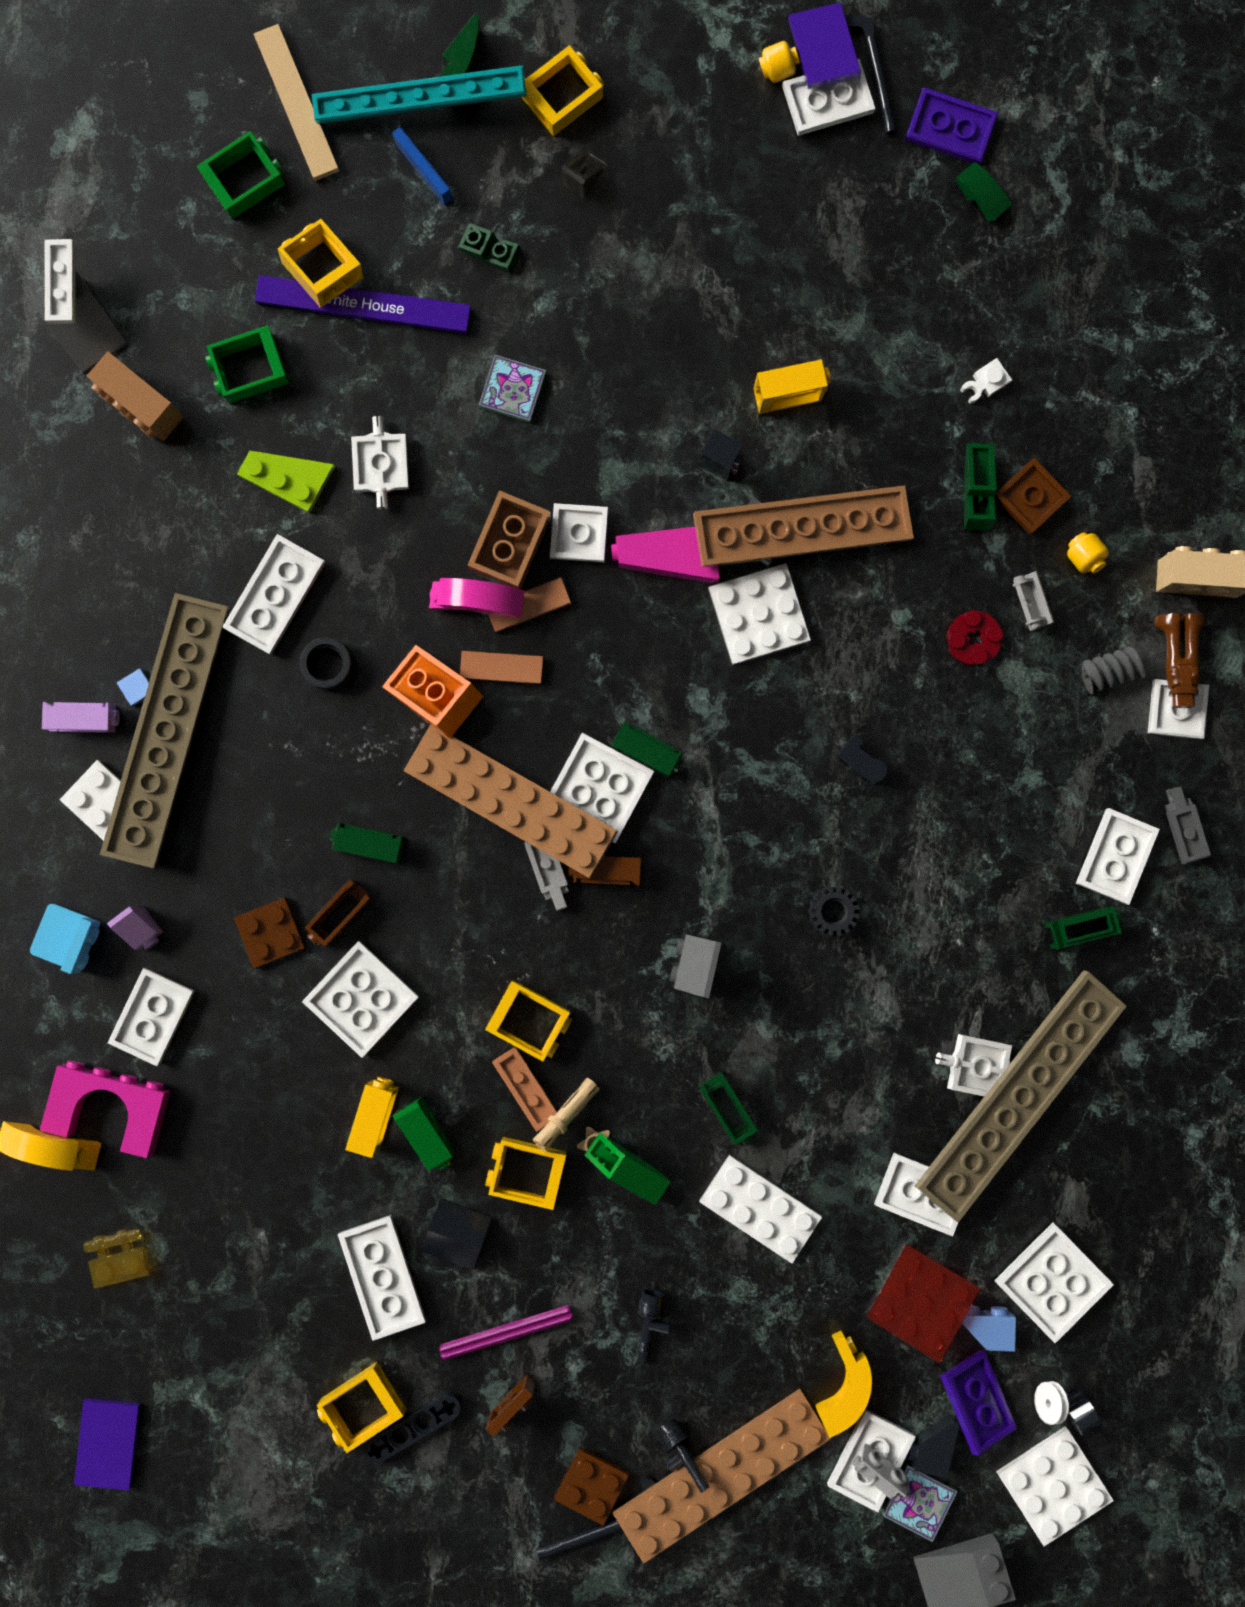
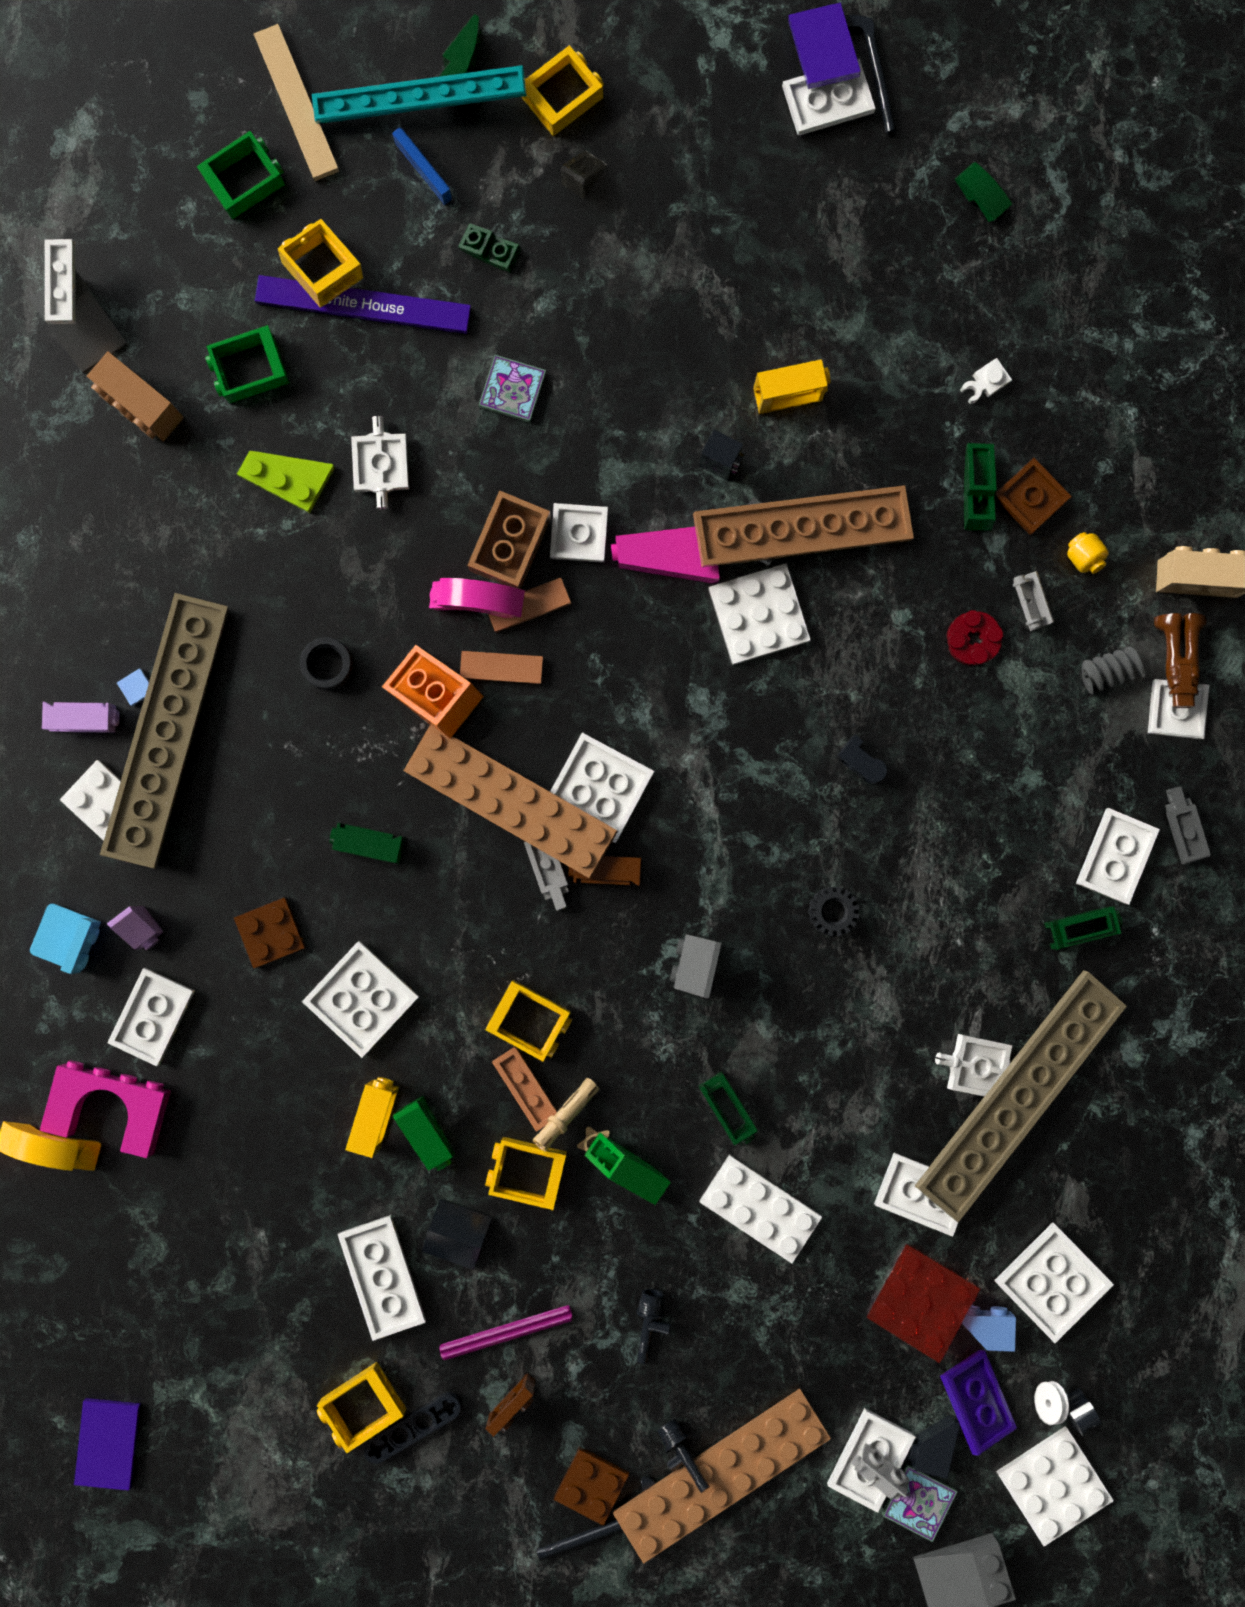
(120, 1266): clear yellow plate -> none
(274, 594): white plate -> none
(317, 933): reddish brown window -> none
(647, 750): dark green window -> none
(779, 61): yellow head -> none
(851, 1400): yellow arch -> none
(951, 126): dark purple tile -> none

